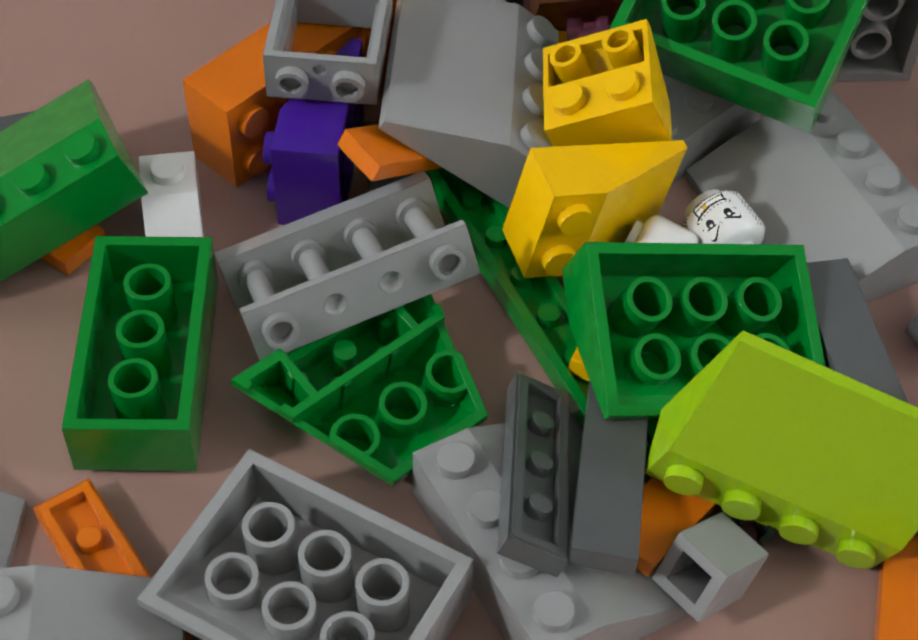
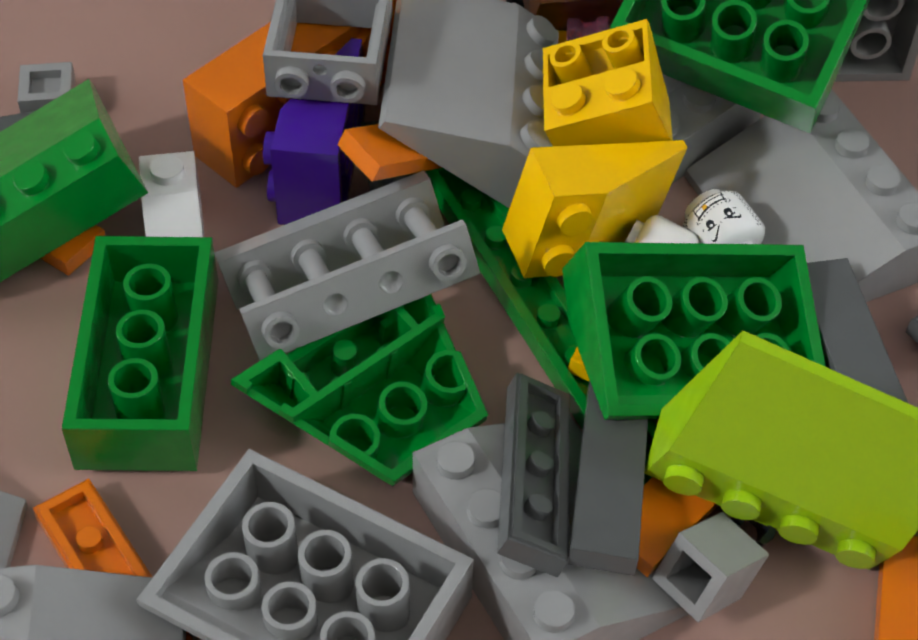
(43, 84): none -> light grey plate

